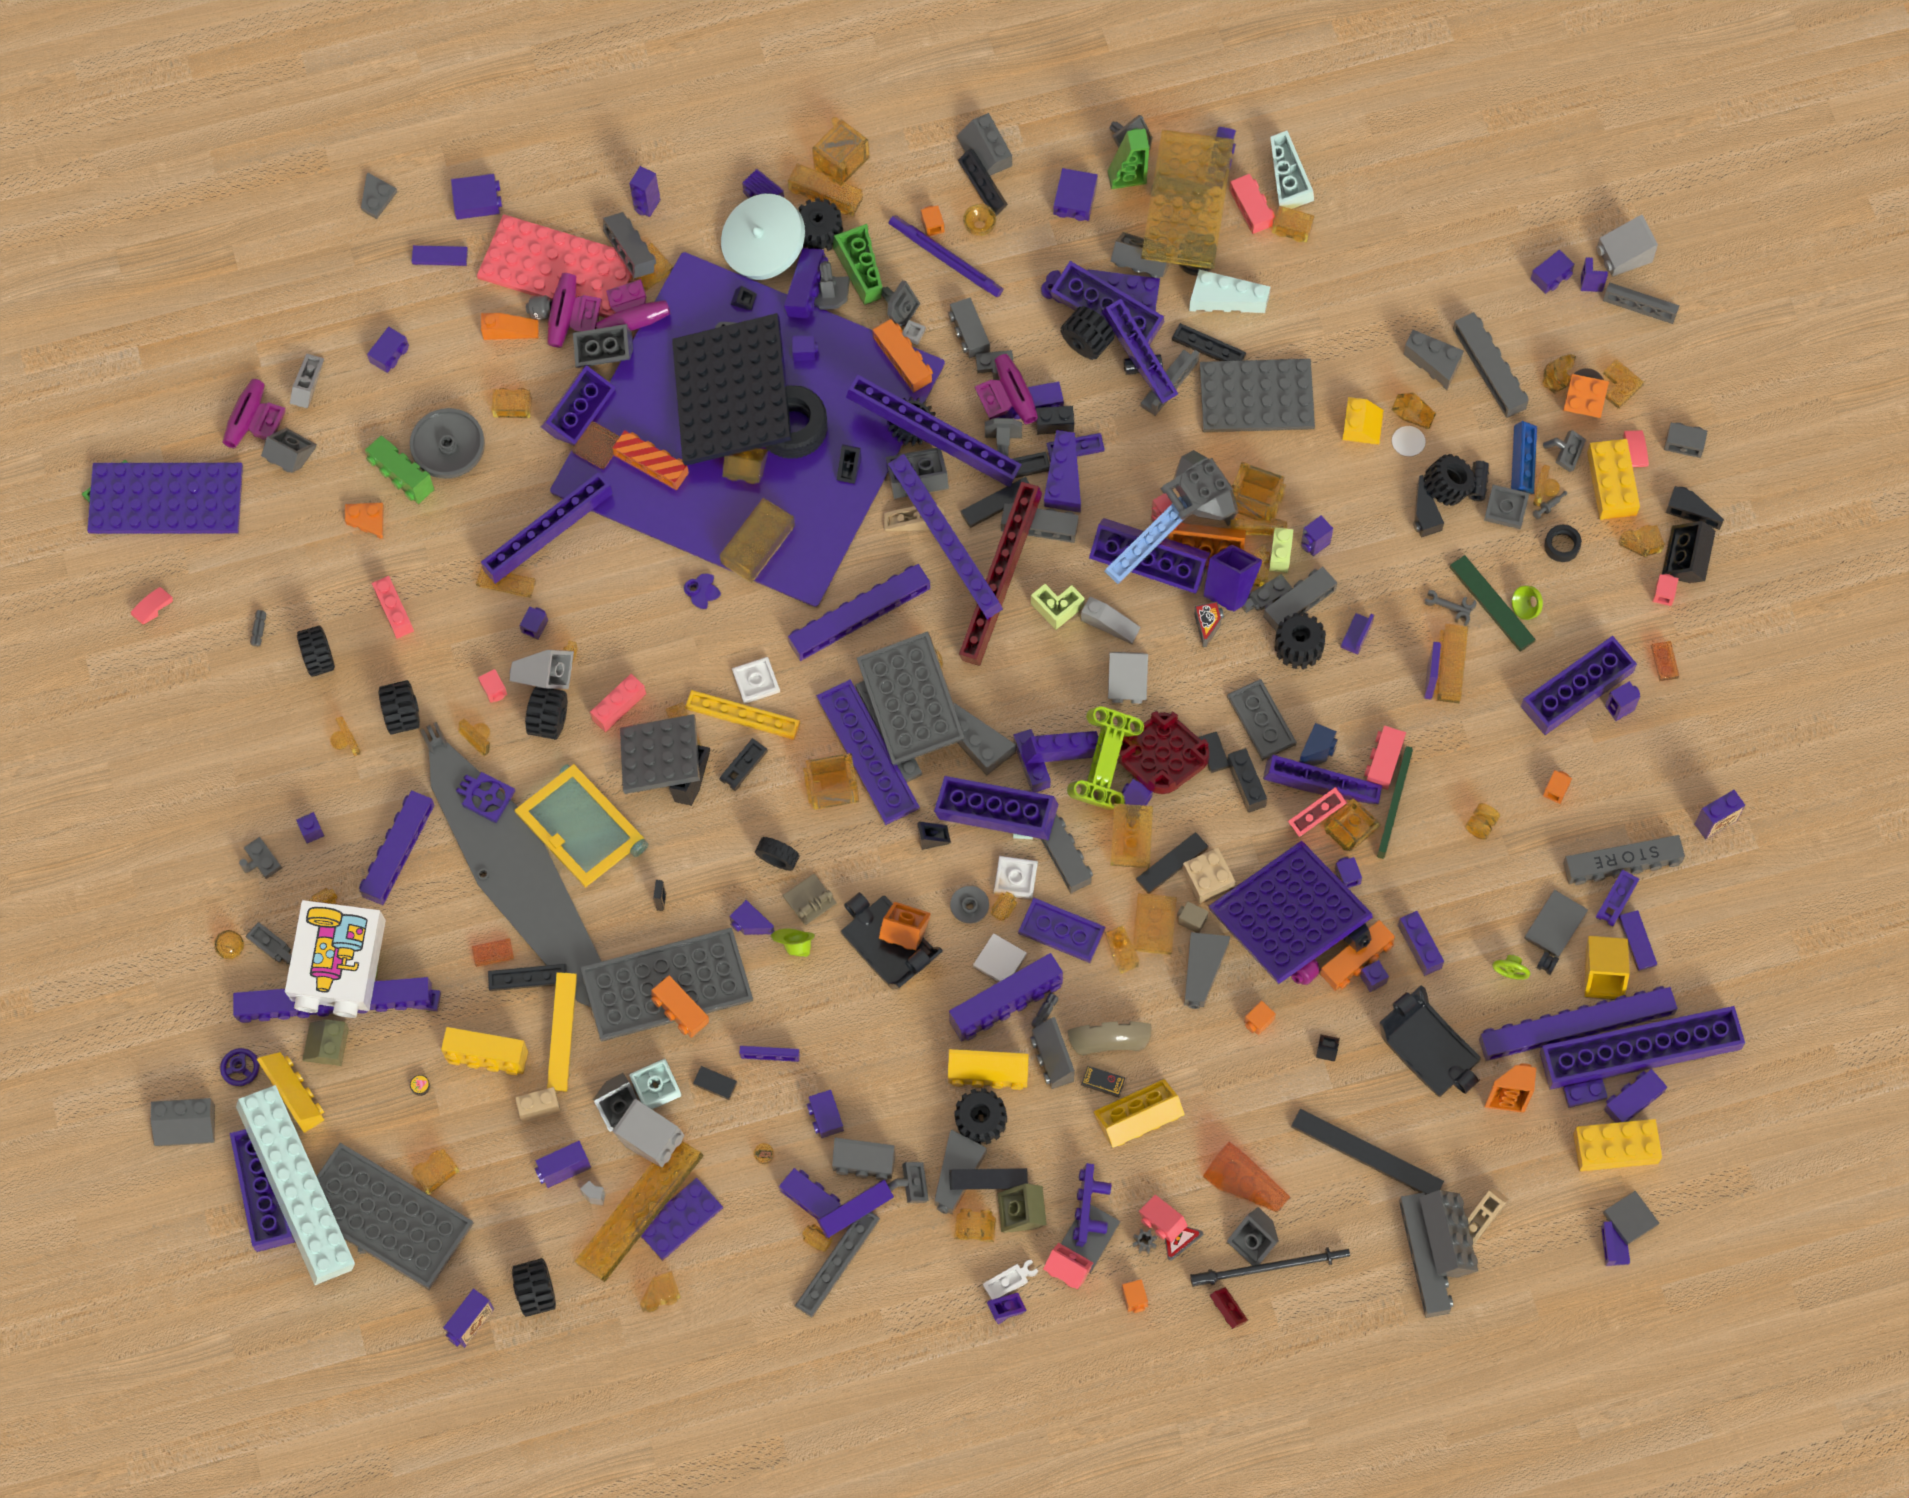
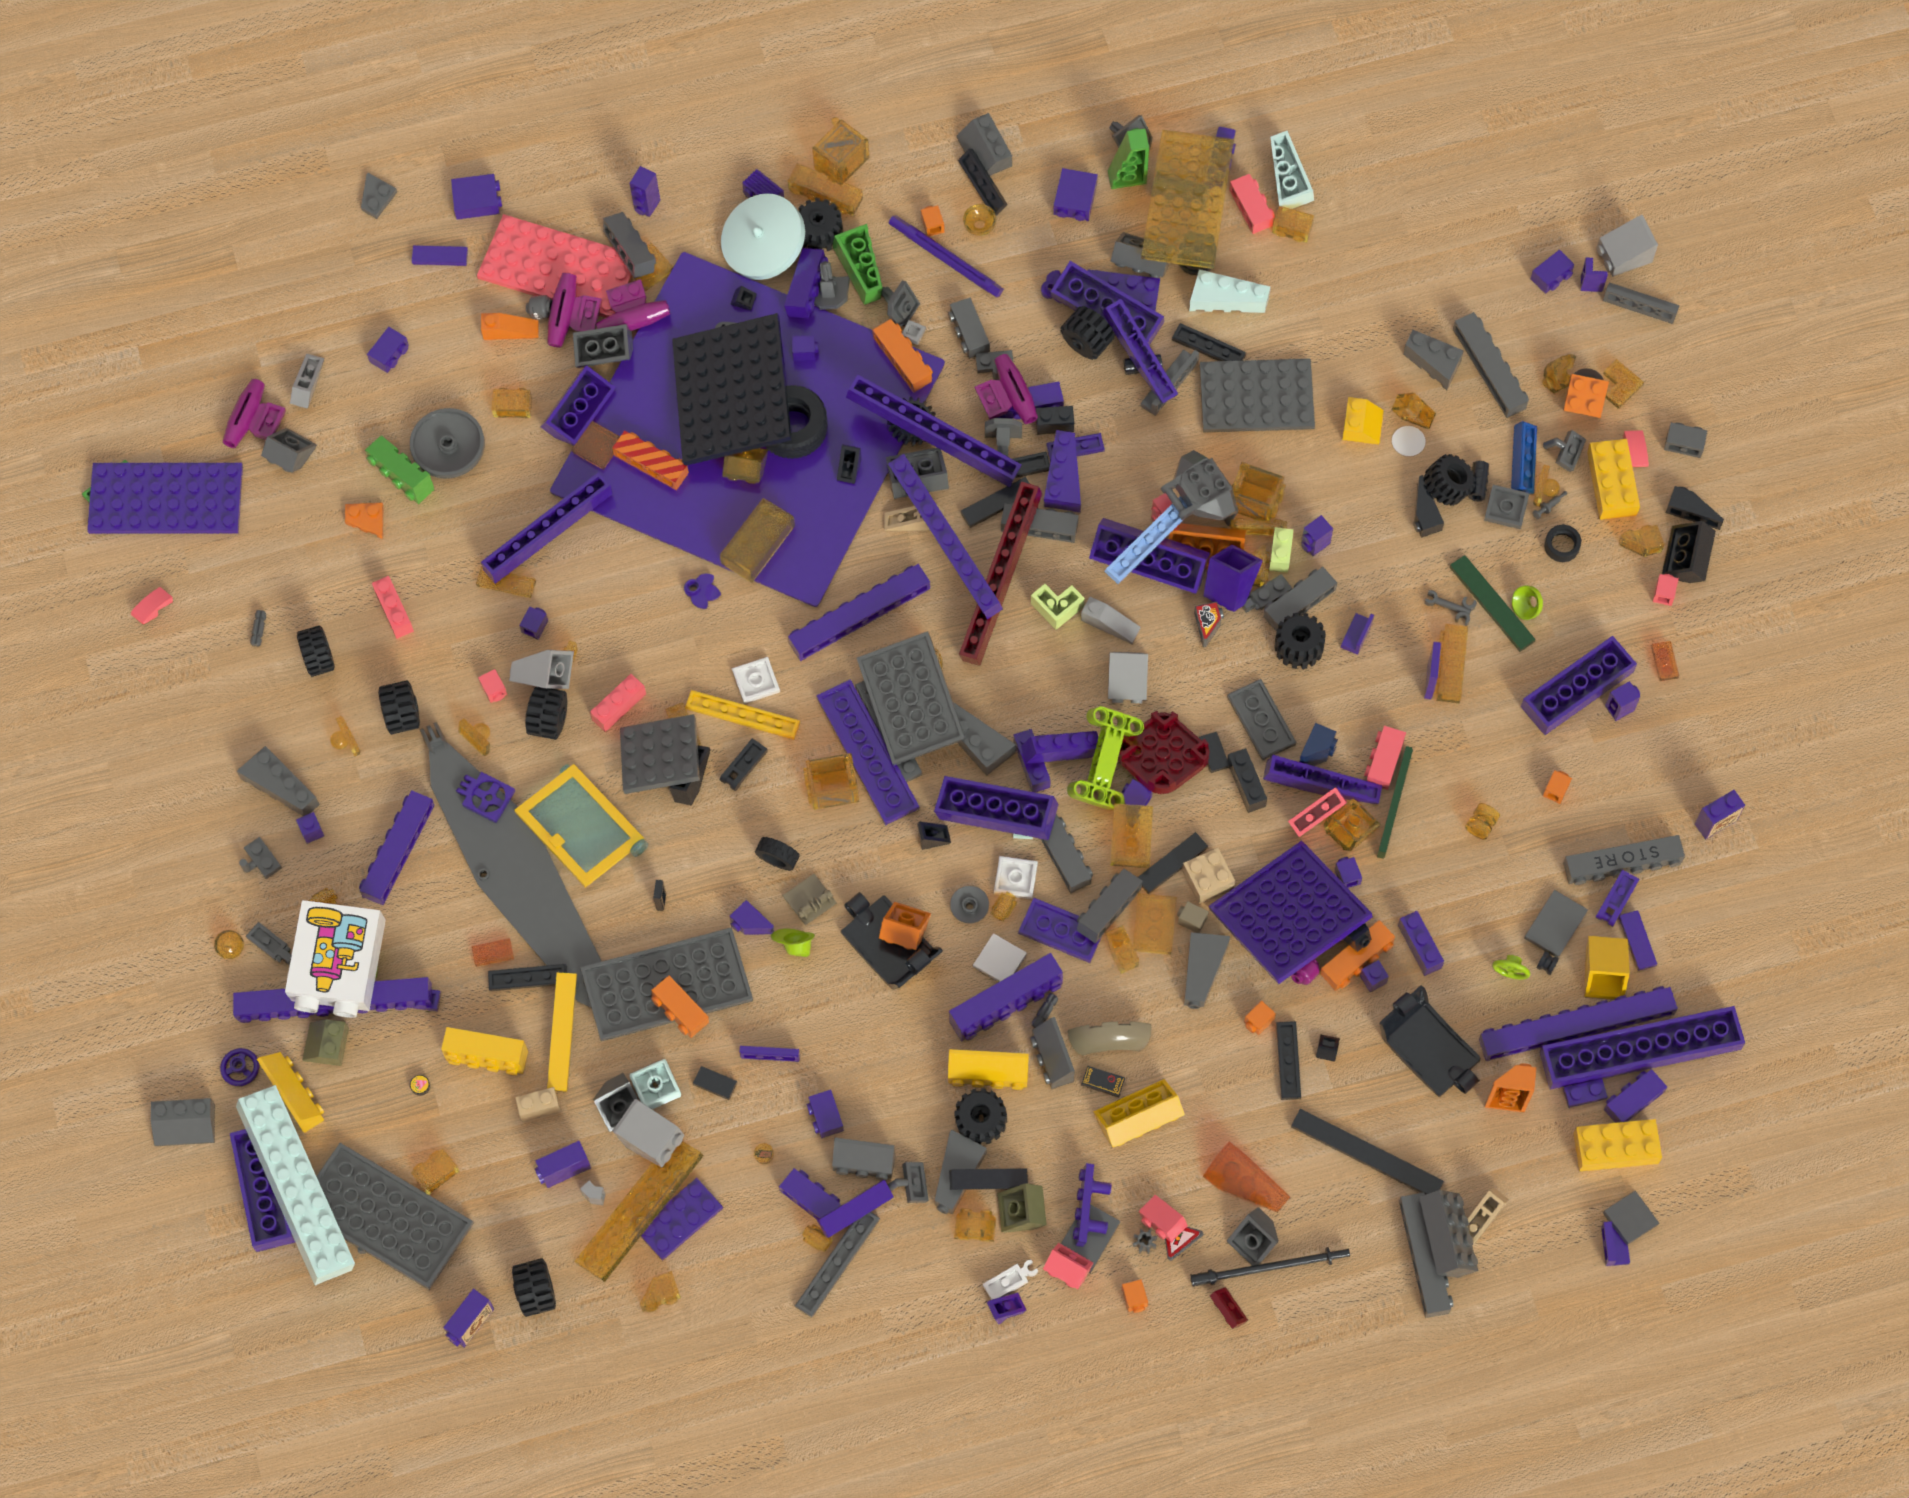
(276, 780): none -> dark grey wedge
(1109, 905): none -> dark grey brick
(1288, 1060): none -> black tile

